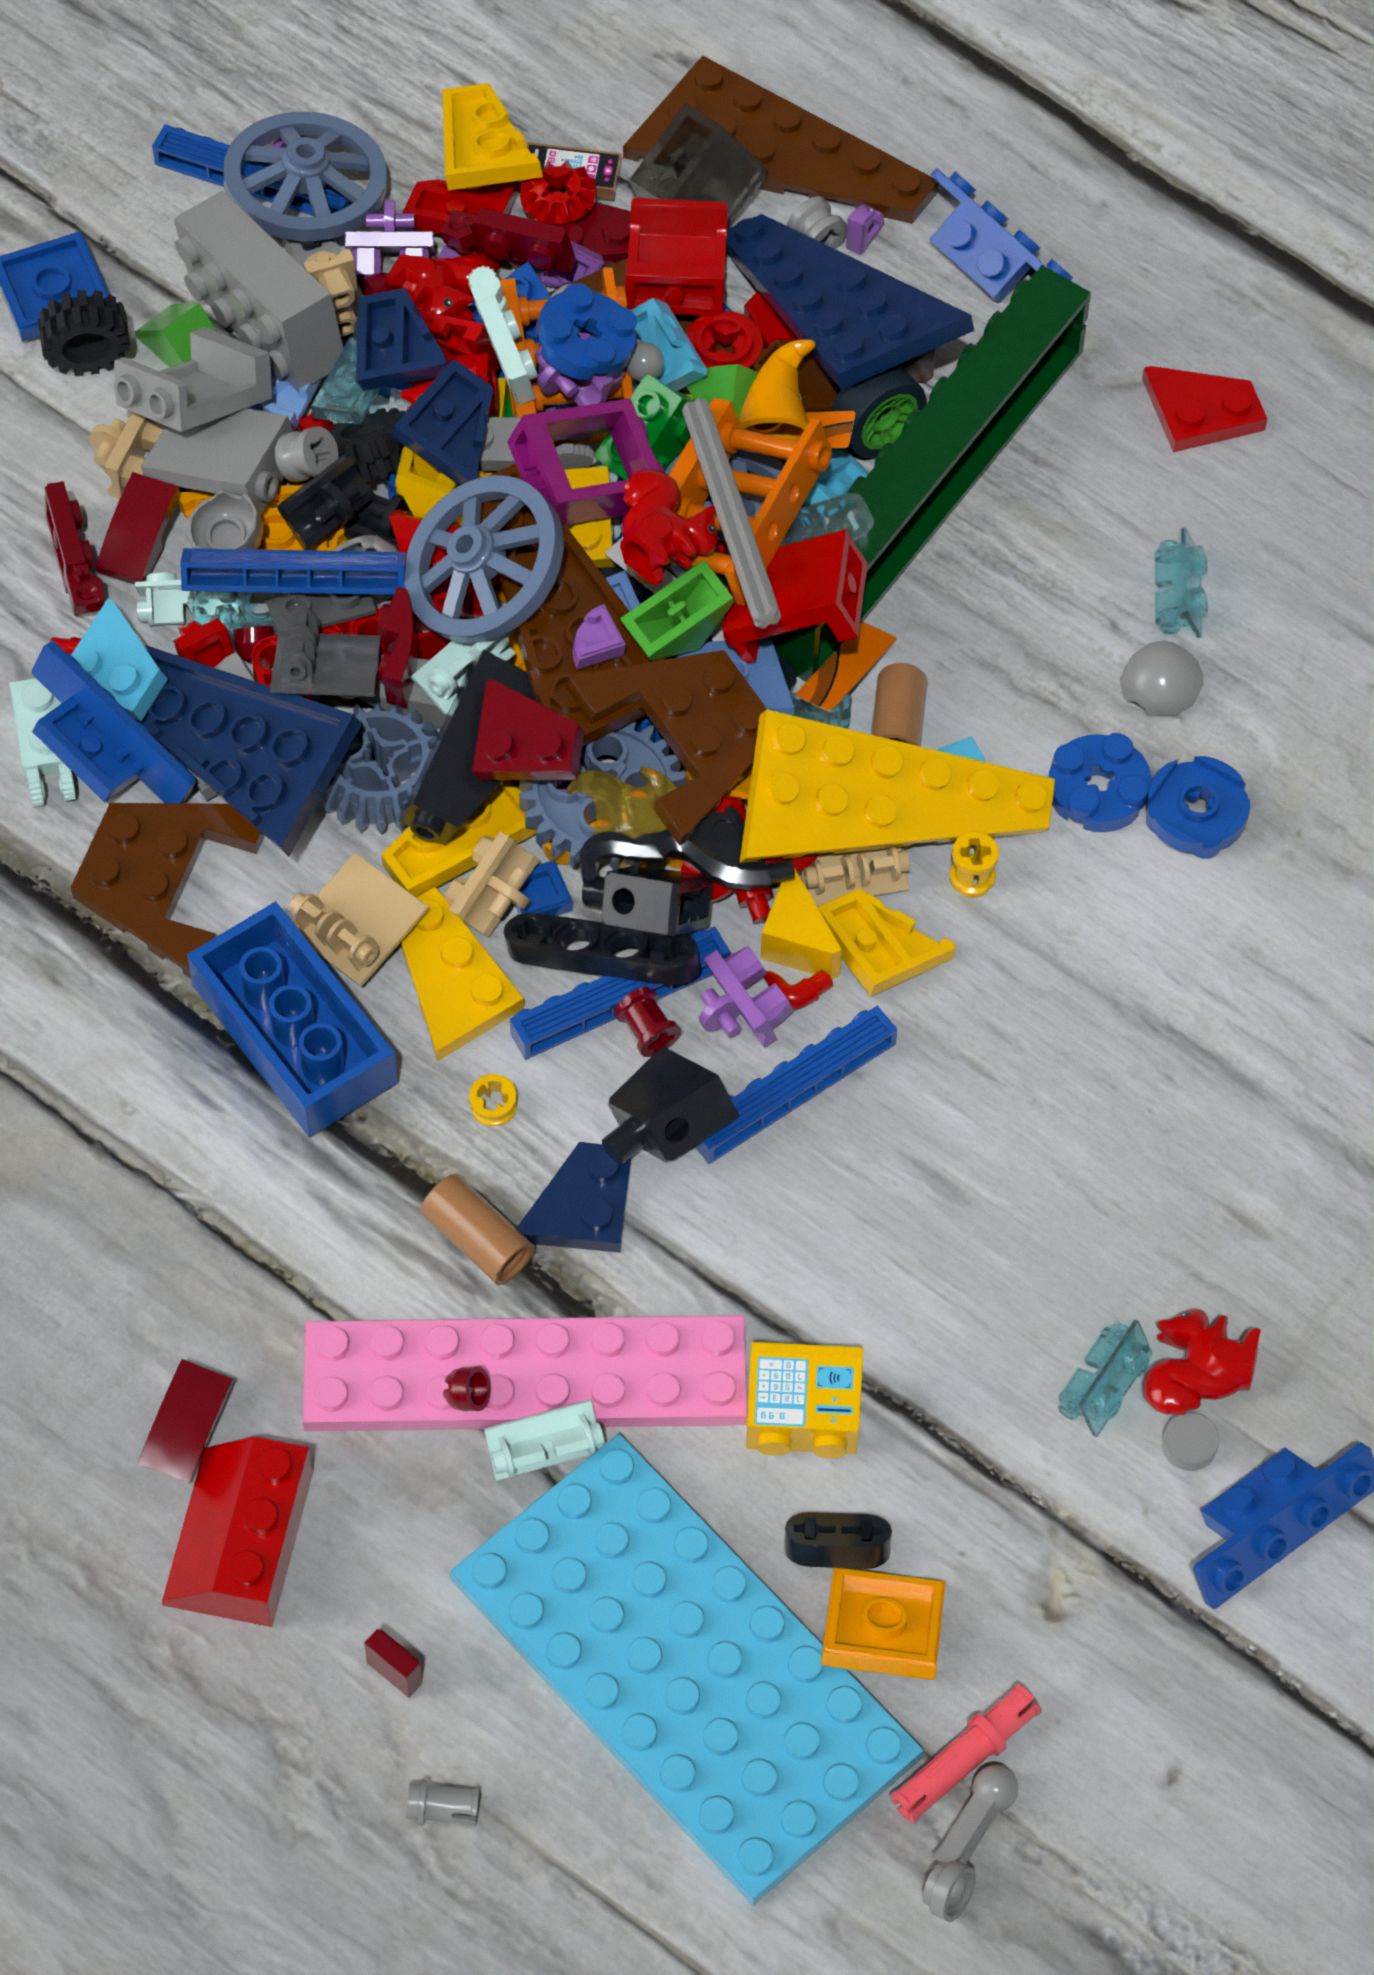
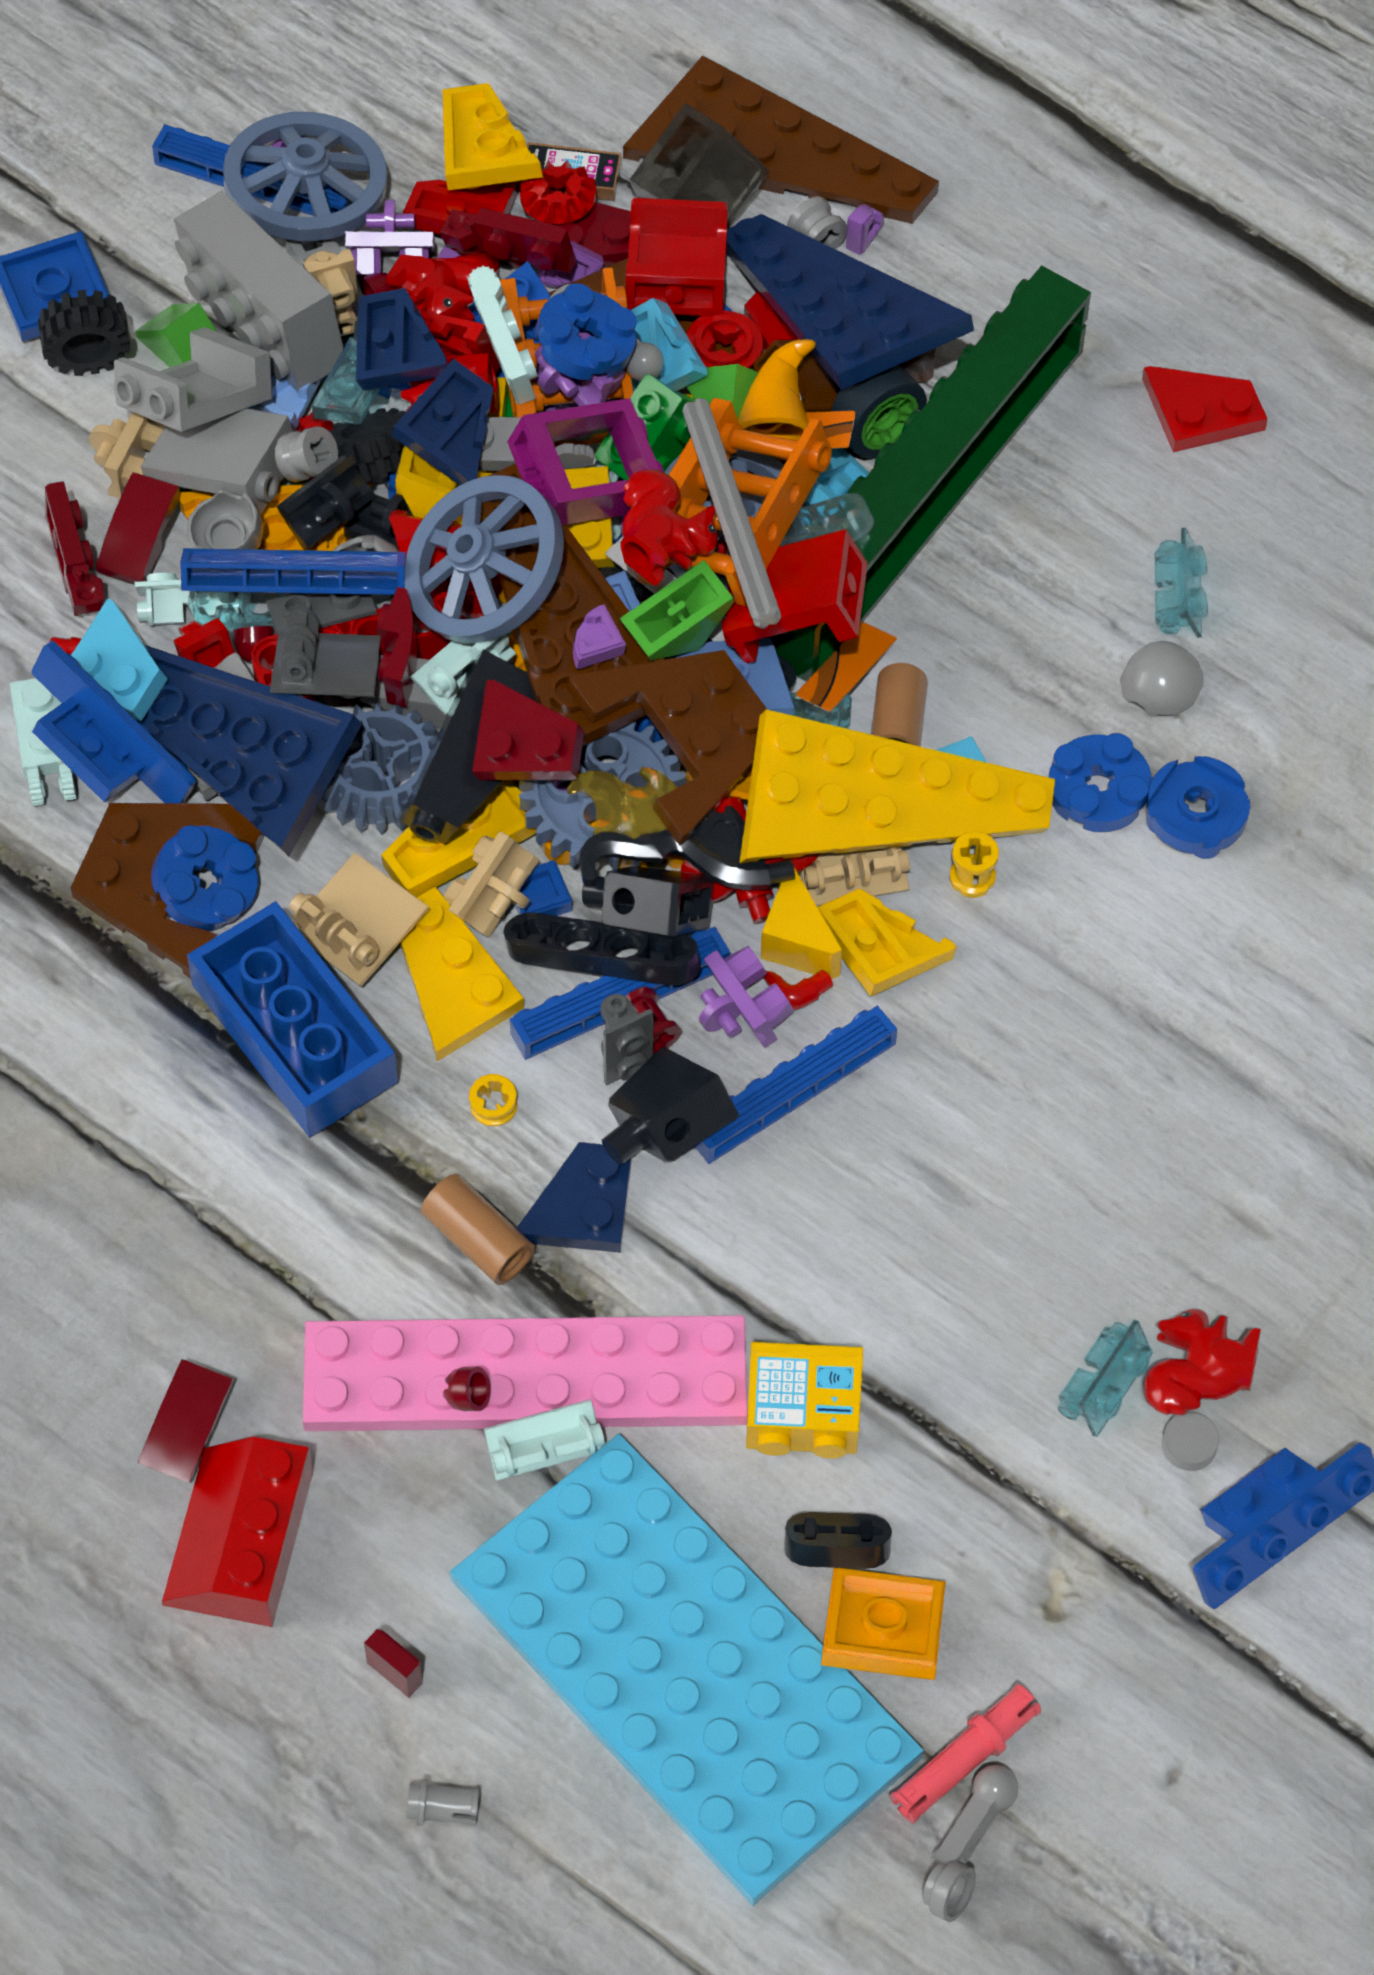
(228, 861): none -> blue plate
(626, 1038): none -> dark grey hinge
(982, 246): bracket -> none

